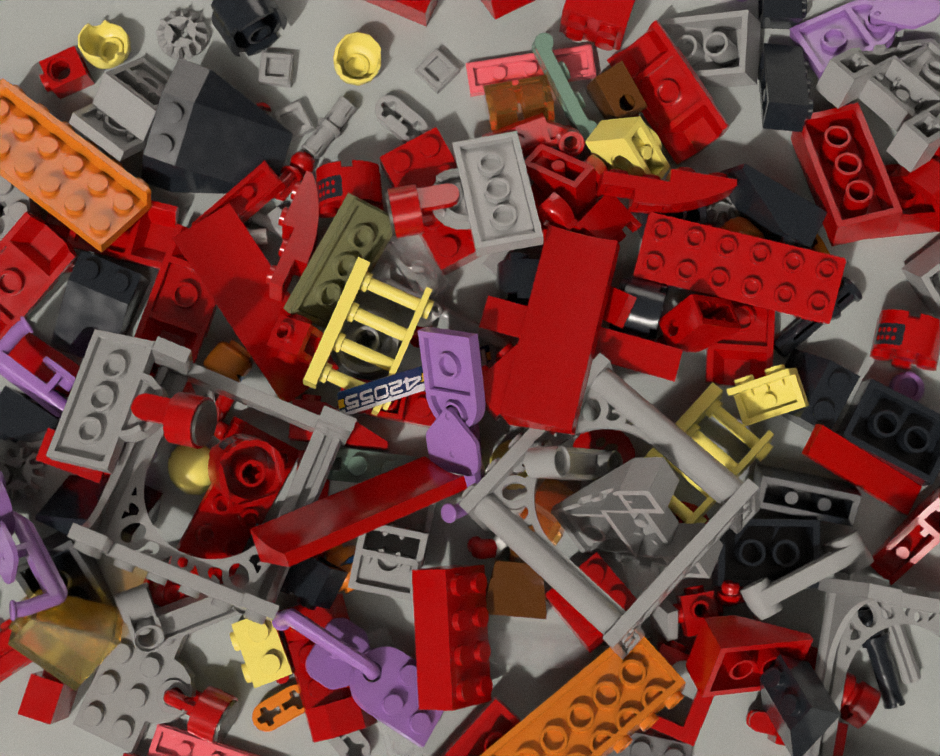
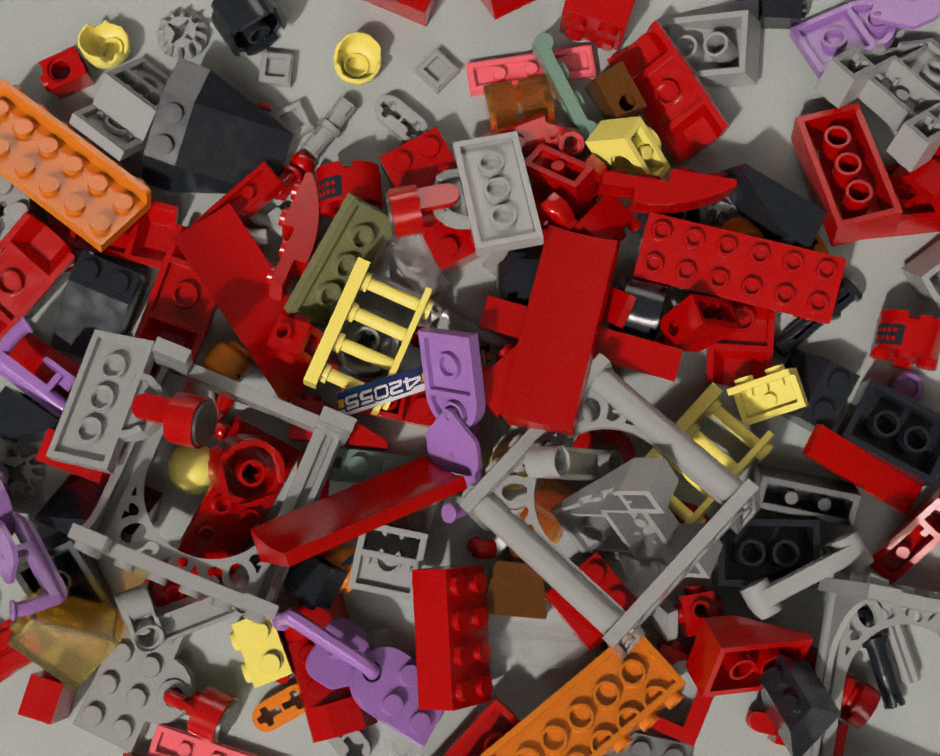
(730, 594): red arm -> none
(784, 88): black brick -> none

